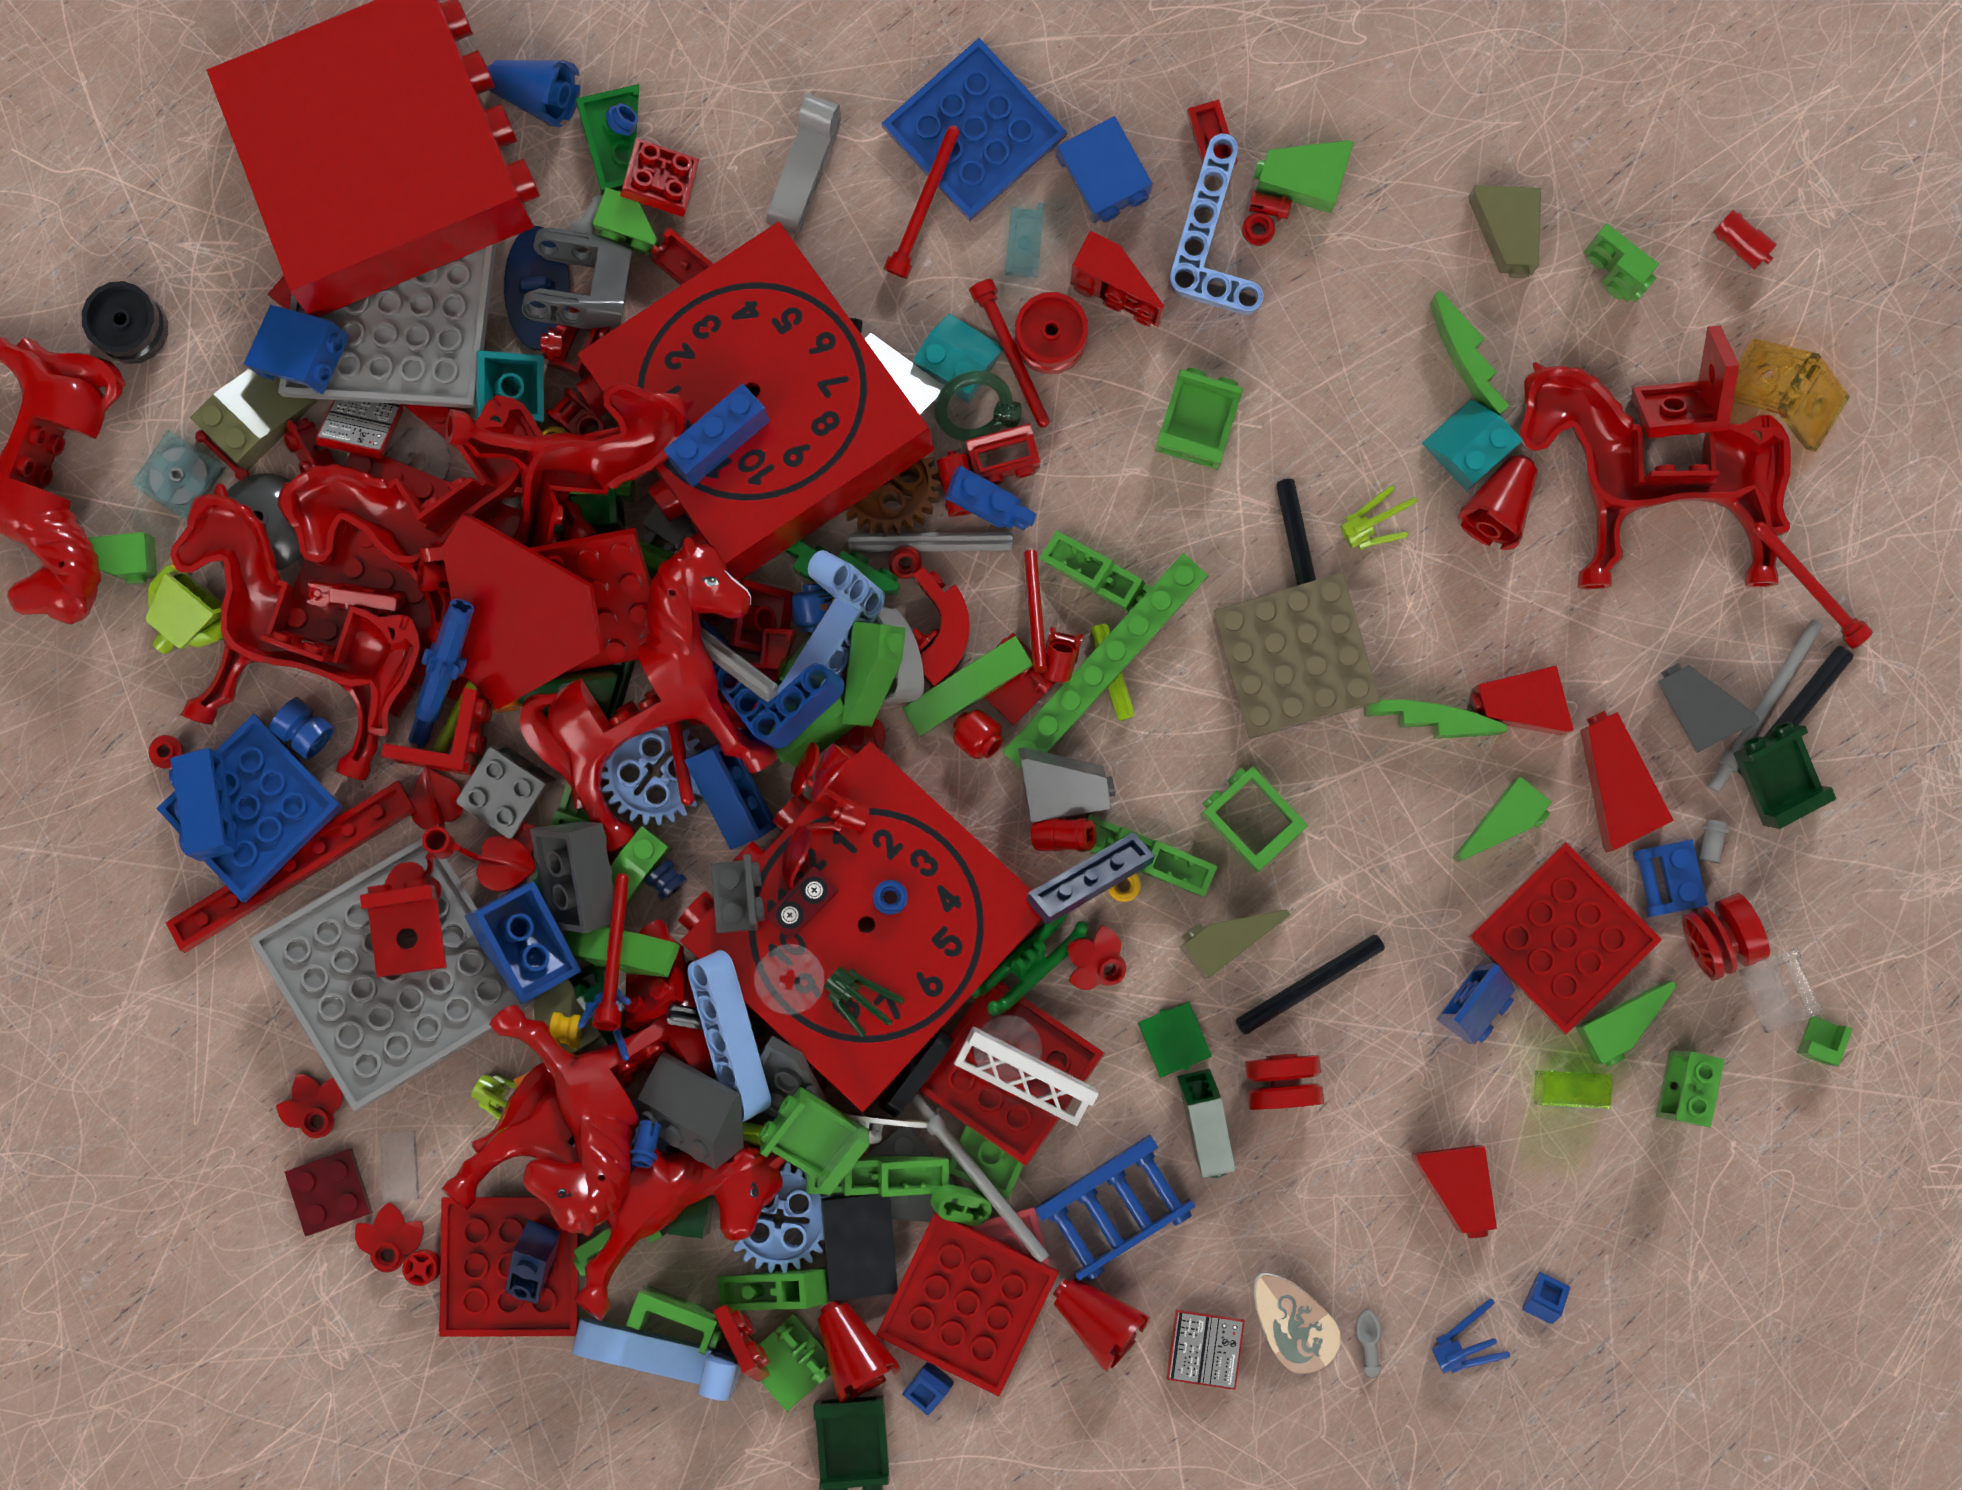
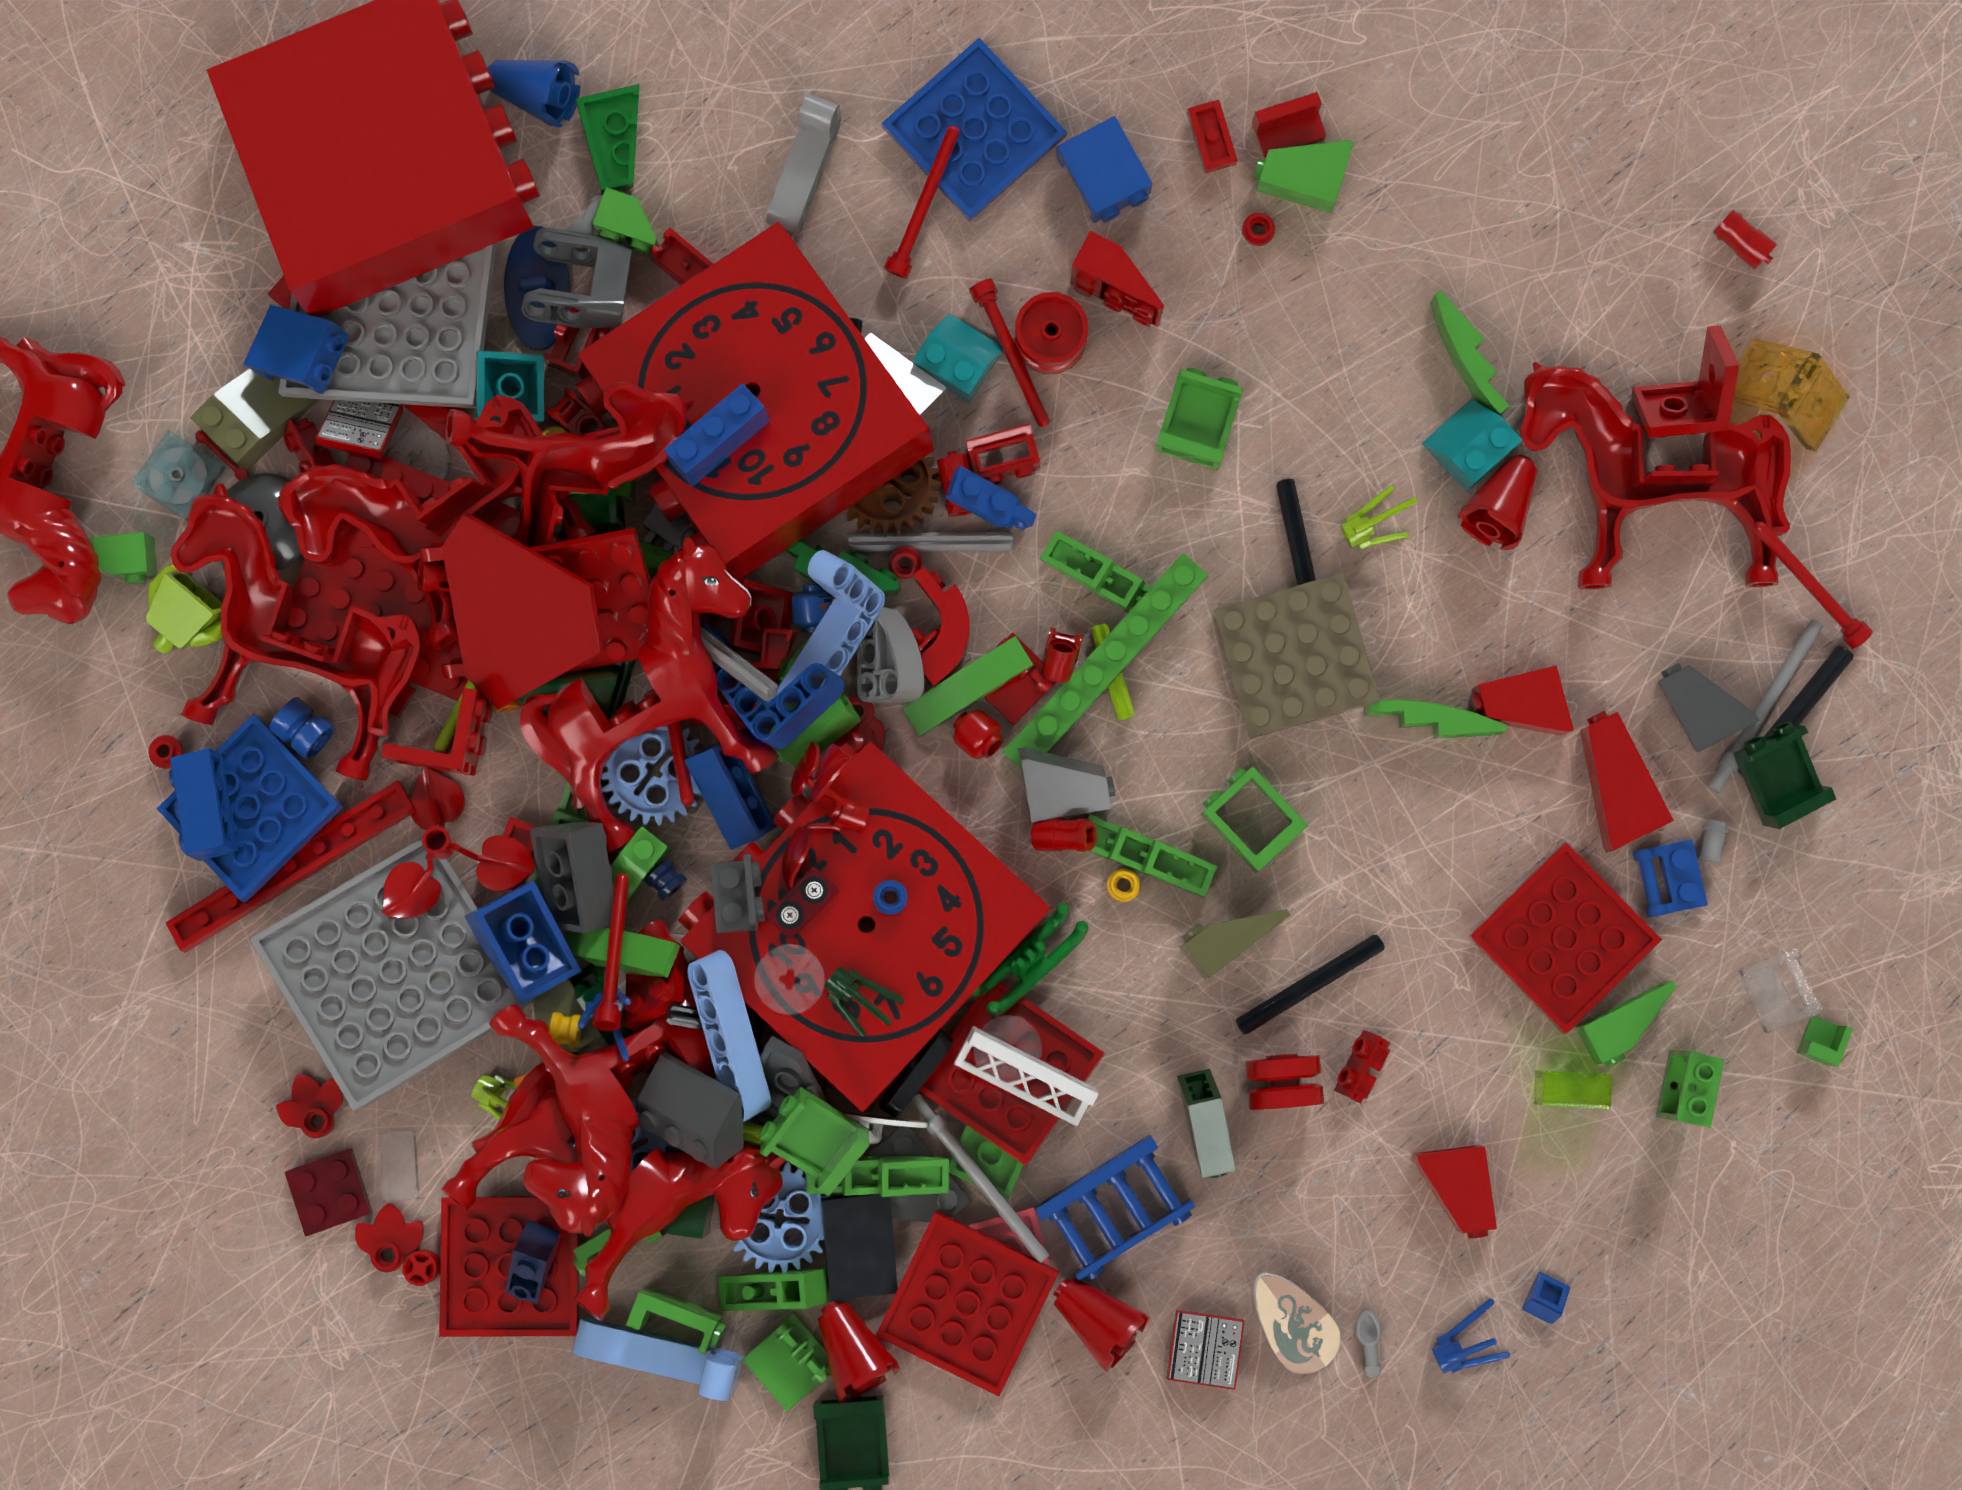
(124, 322): black wheel -> none
(381, 600): red hinge -> none
(399, 909): red bracket -> none
(443, 665): blue piece -> none
(504, 789): dark grey bracket -> none
(551, 343): red plate -> none
(622, 119): blue plate -> none
(644, 1151): blue pin -> none
(659, 177): red tile -> none
(738, 1333): red plate -> none
(872, 666): bright green slope -> none
(928, 1388): blue slope -> none
(963, 1199): bright green beam -> none
(1006, 411): clear green piece -> none
(1024, 241): clear light blue panel -> none
(1035, 611): red bar -> none
(1090, 878): plate -> none
(1093, 956): red plate -> none
(1174, 1039): green piece -> none
(1204, 232): light blue beam -> none
(1270, 205): red pin -> none
(1289, 124): none -> red panel
(1367, 1052): none -> red hinge
(1477, 1003): blue slope -> none
(1510, 226): olive slope -> none
(1513, 813): bright green slope -> none
(1627, 264): bright green plate -> none
(1725, 936): red wheel -> none

